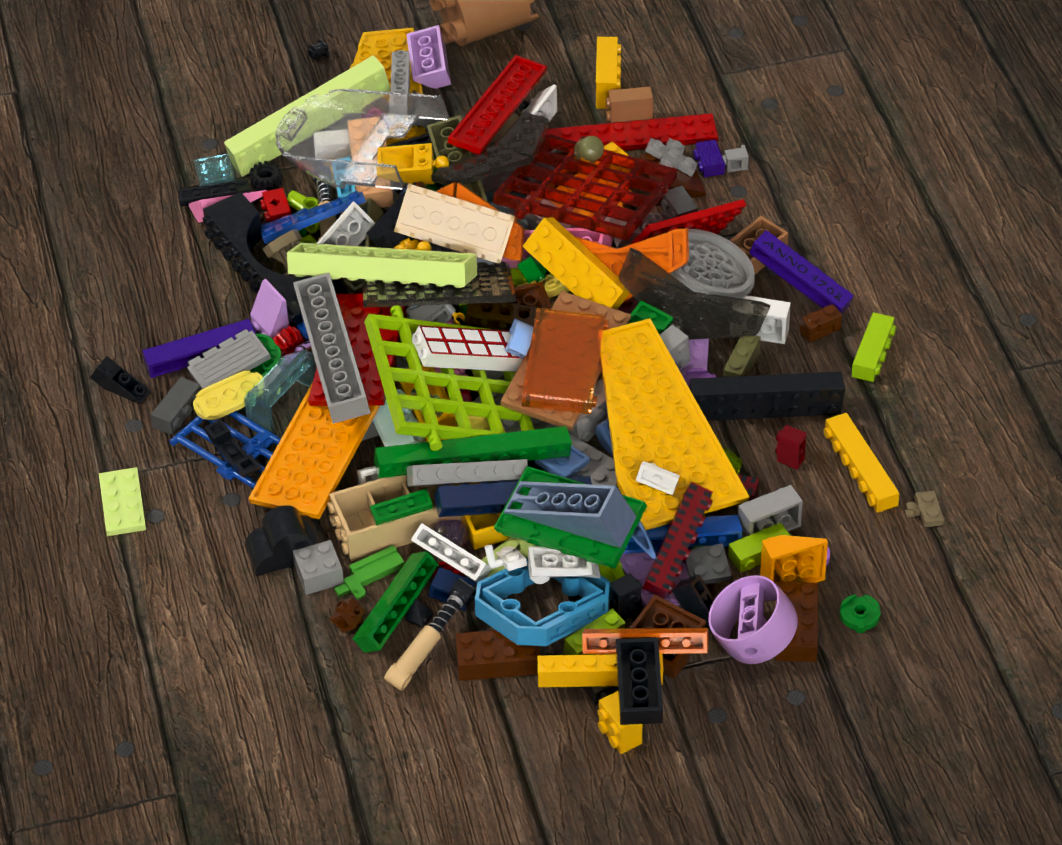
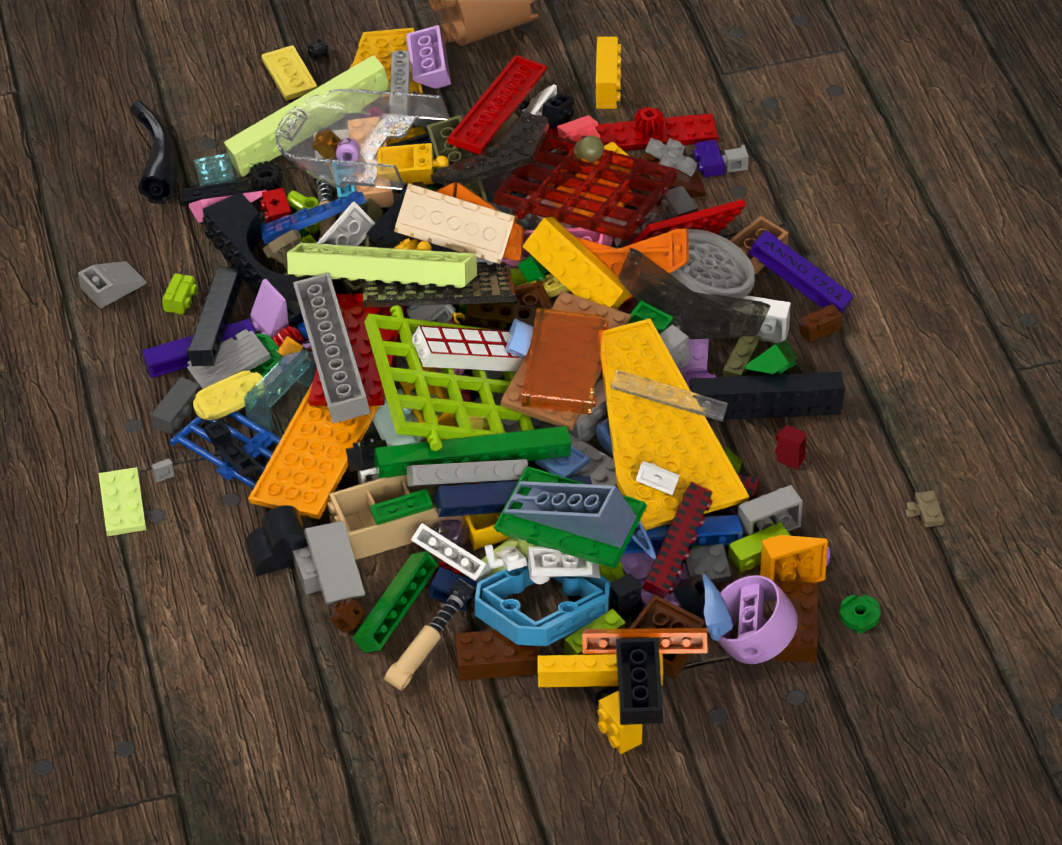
(109, 282): none -> light grey slope
(119, 381): black slope -> none
(161, 169): none -> black brick
(163, 470): none -> light grey plate
(179, 294): none -> lime brick
(215, 317): none -> black brick
(289, 72): none -> light yellow plate
(289, 346): none -> light orange plate
(326, 143): none -> pearl gold brick
(334, 562): none -> light grey tile
(348, 150): none -> lavender head
(361, 455): none -> black brick
(370, 570): bright green piece -> none
(419, 614): black slope -> none
(558, 110): none -> black brick
(580, 127): none -> coral brick
(629, 104): medium nougat brick -> none
(649, 120): none -> red gear
(669, 395): none -> clear tile
(715, 611): none -> medium blue piece
(775, 359): none -> green slope
(861, 462): yellow brick -> none
(873, 347): lime brick -> none

